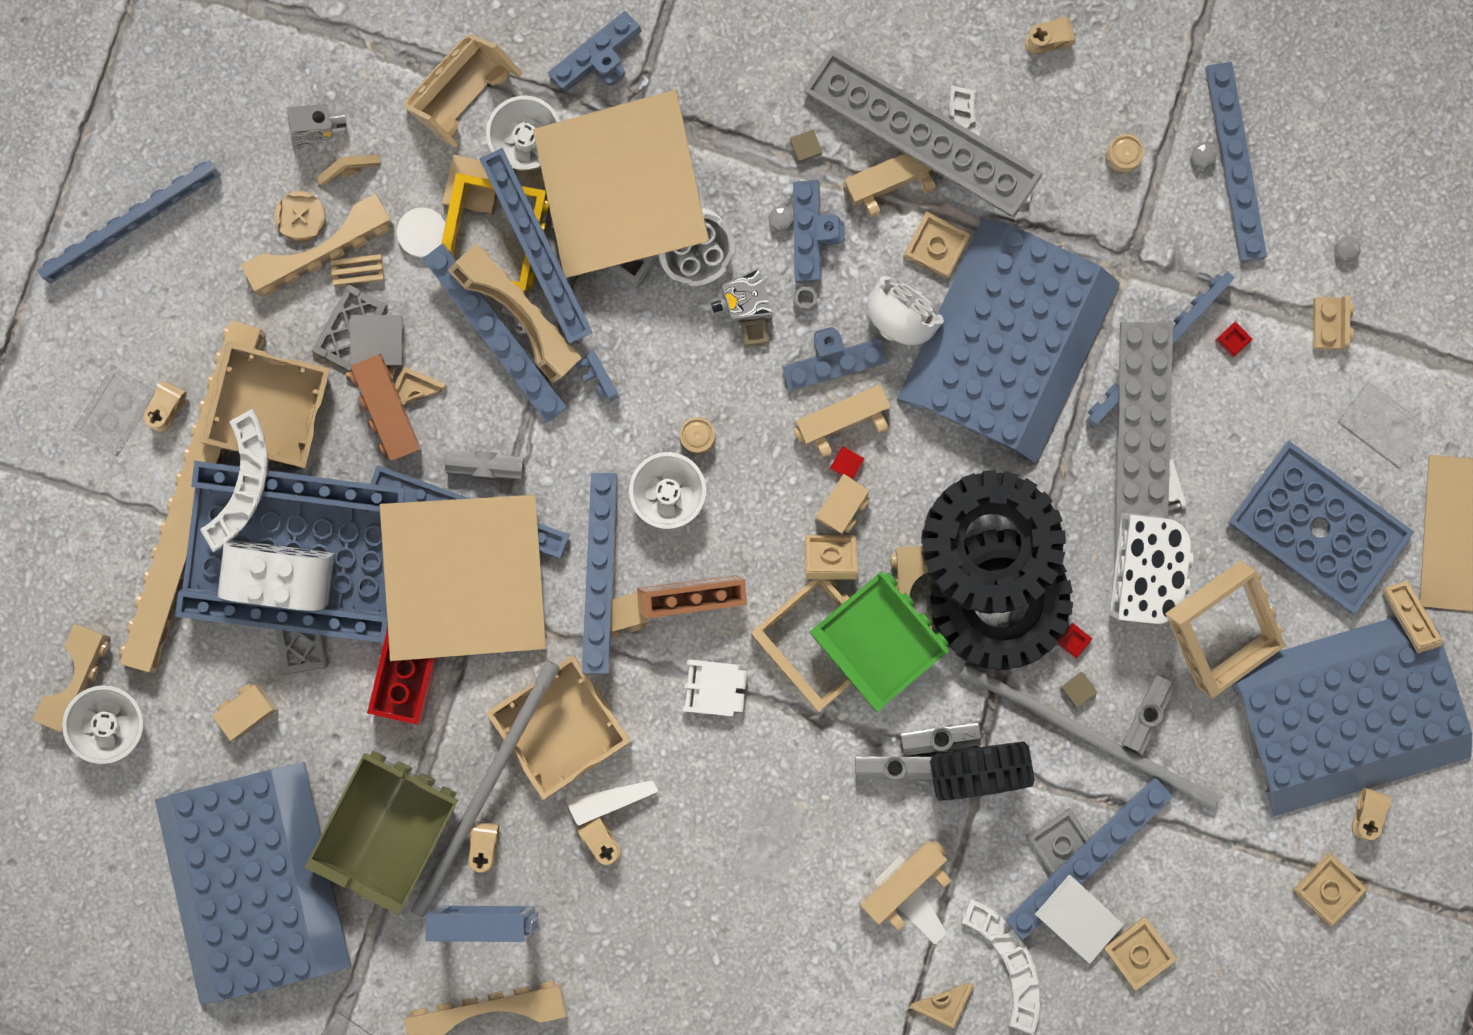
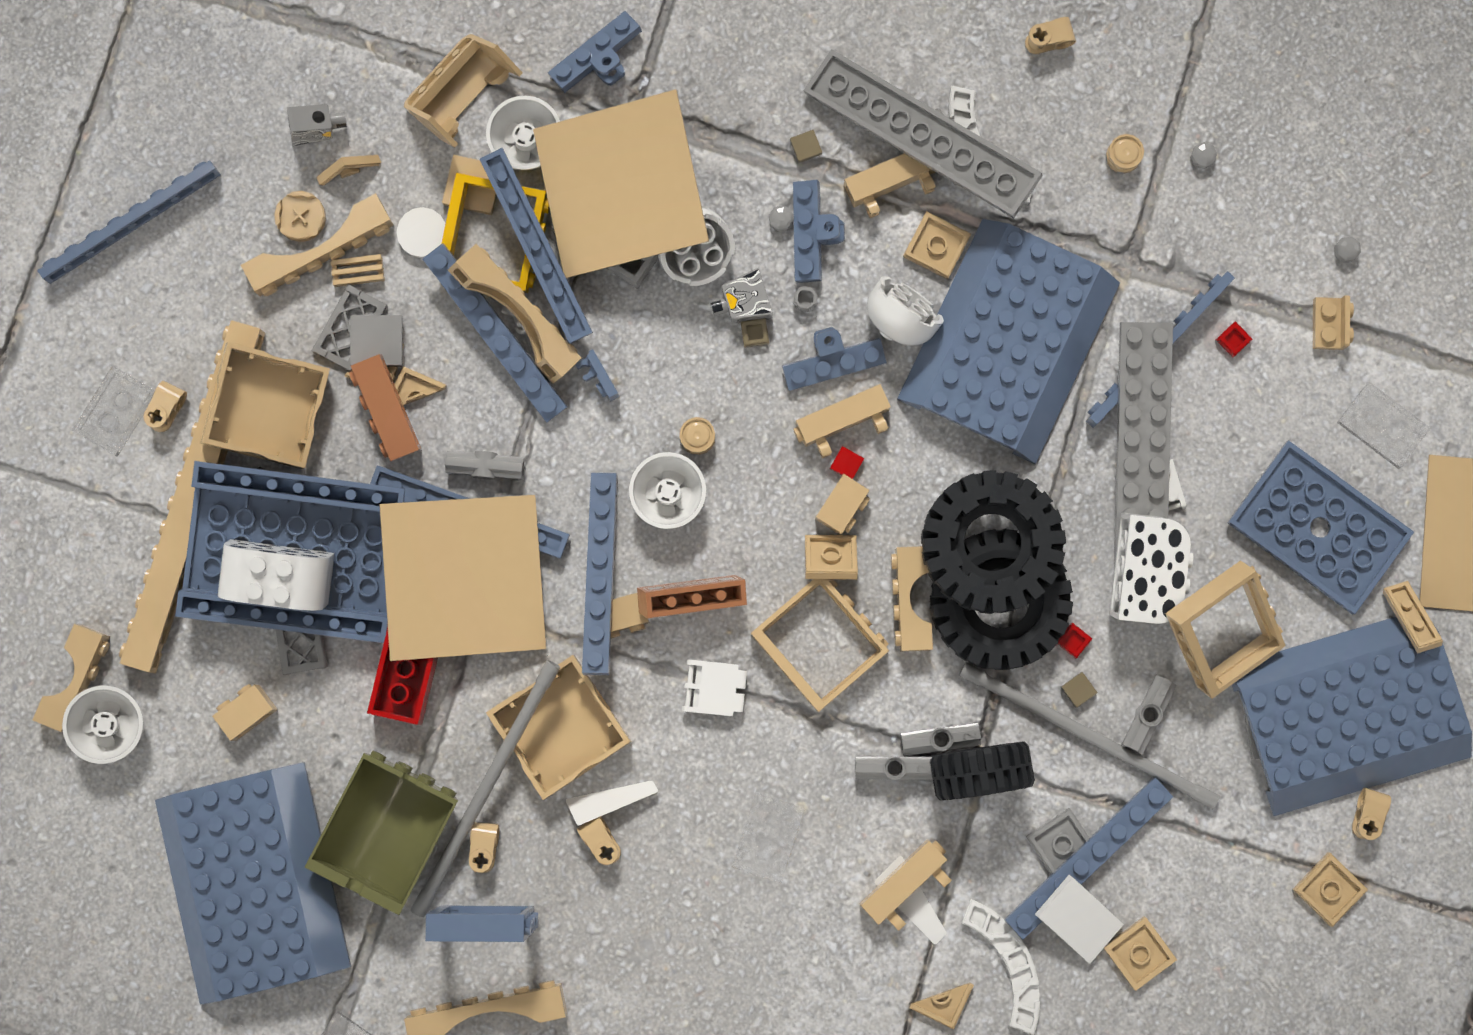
(249, 484): white tile -> none
(880, 640): bright green panel -> none
(1236, 162): sand blue plate -> none

